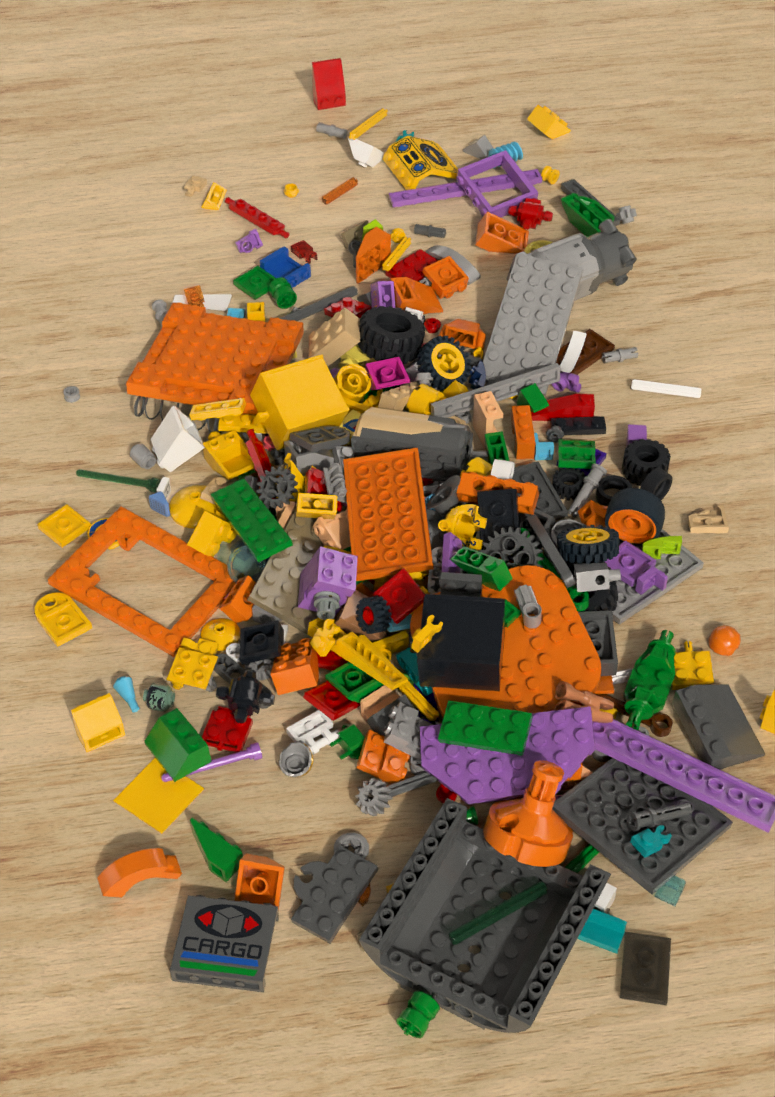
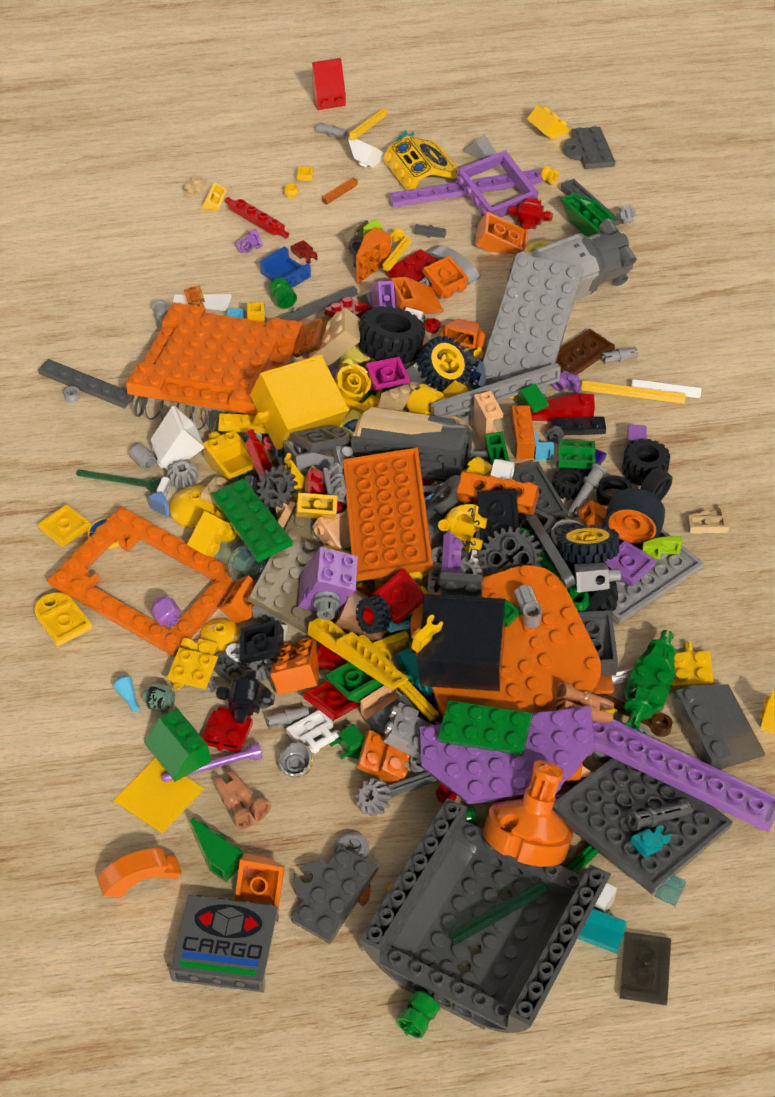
(86, 383): none -> dark grey plate
(97, 722): yellow slope -> none
(166, 611): none -> medium lavender head
(182, 474): none -> light grey gear
(217, 409): yellow plate -> none
(237, 792): none -> nougat piece
(254, 282): green plate -> none
(287, 717): none -> light grey pin
(305, 173): none -> yellow plate
(310, 337): none -> clear orange plate
(323, 638): yellow plate -> none
(424, 378): light grey plate -> none
(493, 570): green slope -> none
(513, 150): medium azure piece -> none
(573, 351): white sticker -> none
(590, 147): none -> dark grey plate
(634, 392): none -> yellow axle
(649, 578): medium lavender bracket -> none
(724, 640): orange hair -> none

